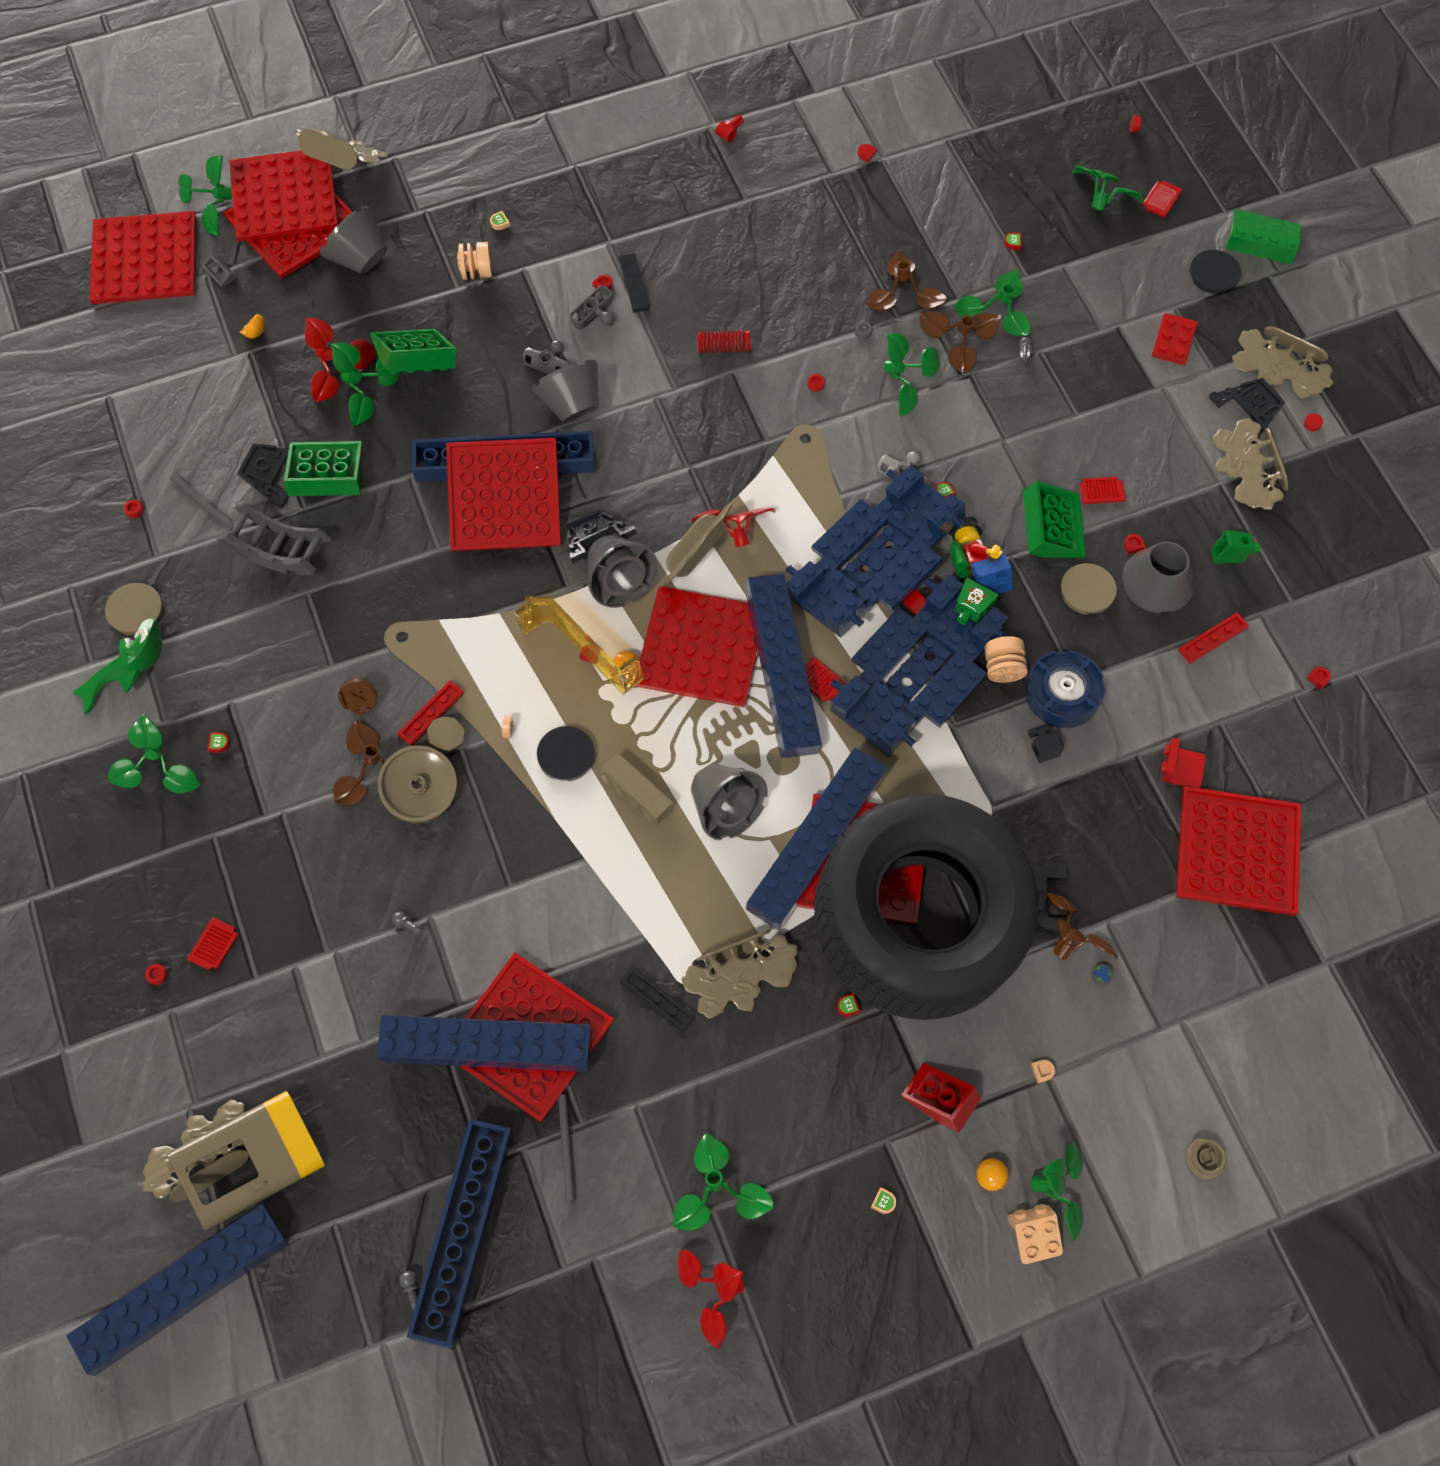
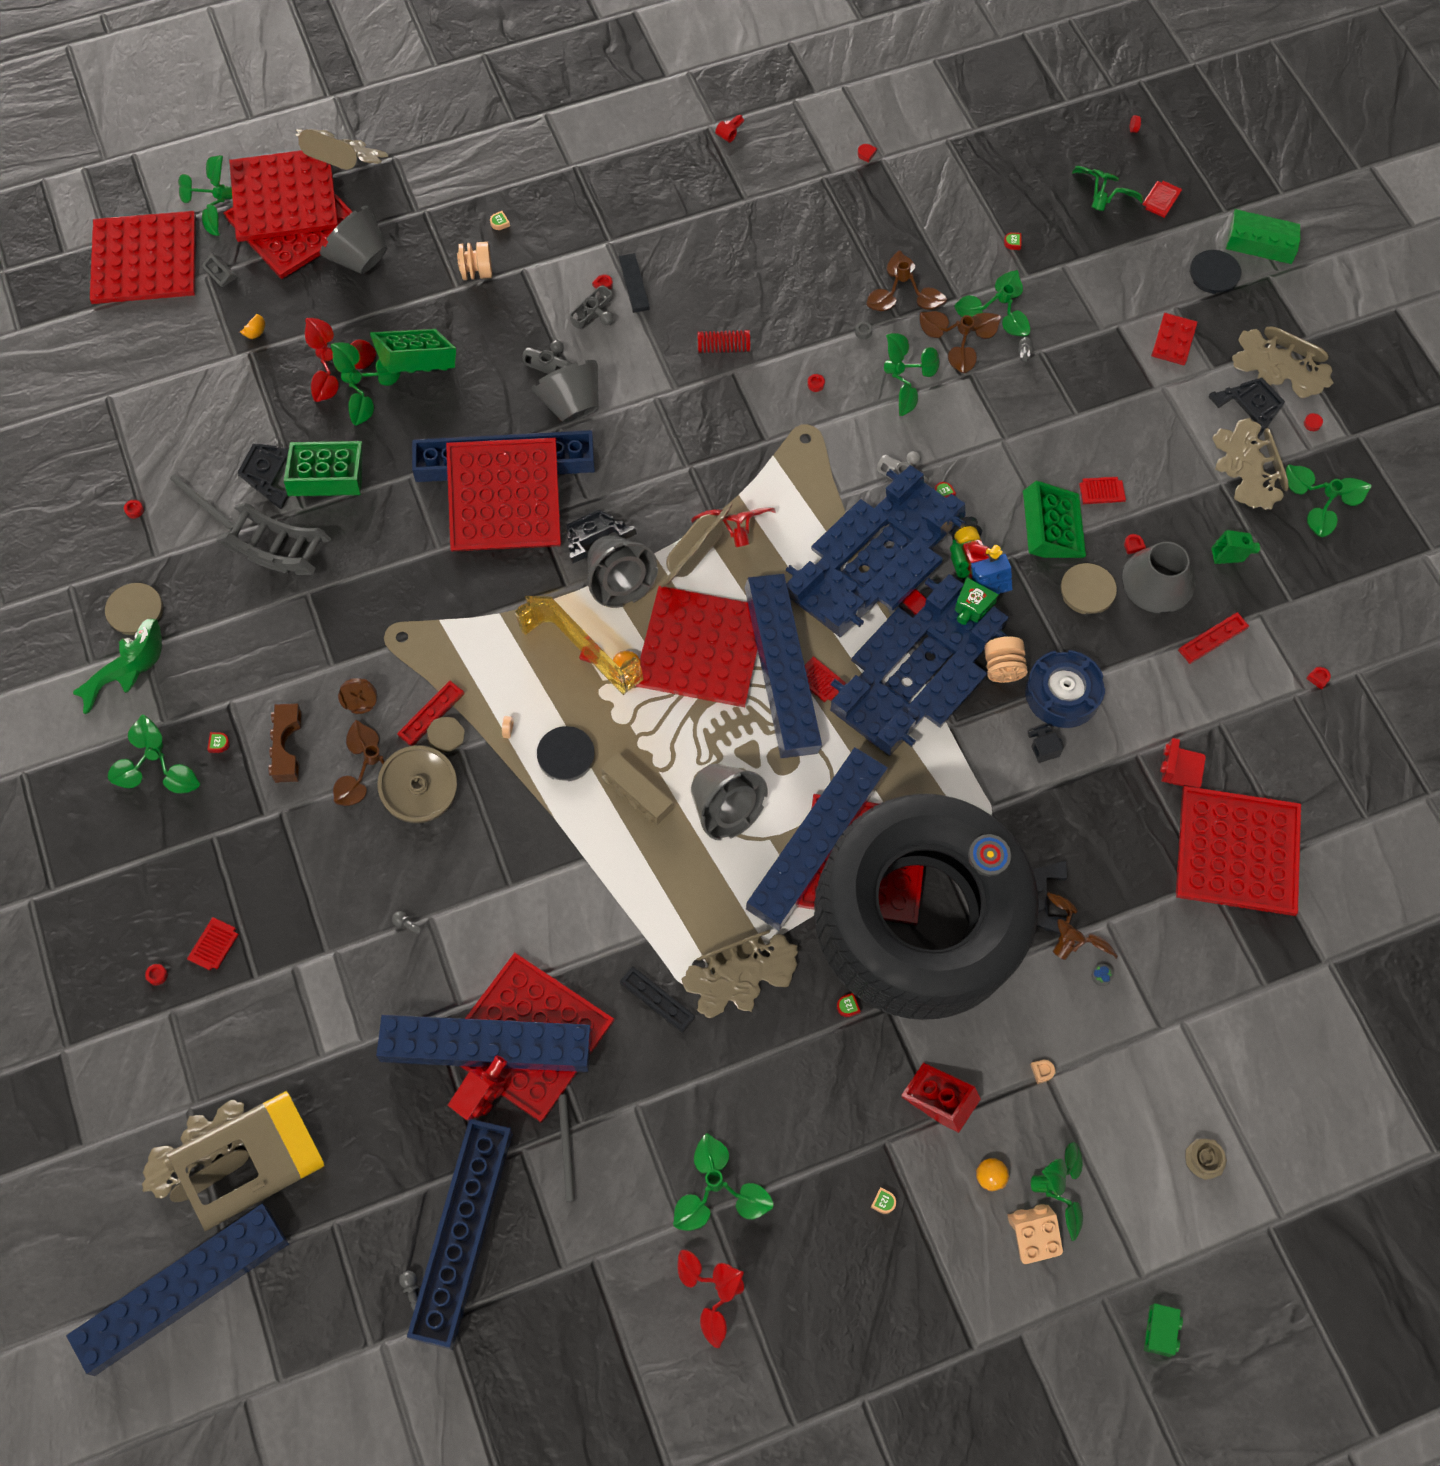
(286, 721): none -> reddish brown arch
(479, 1090): none -> red brick
(989, 855): none -> dark grey tile
(1163, 1330): none -> green brick
(1320, 520): none -> green plant

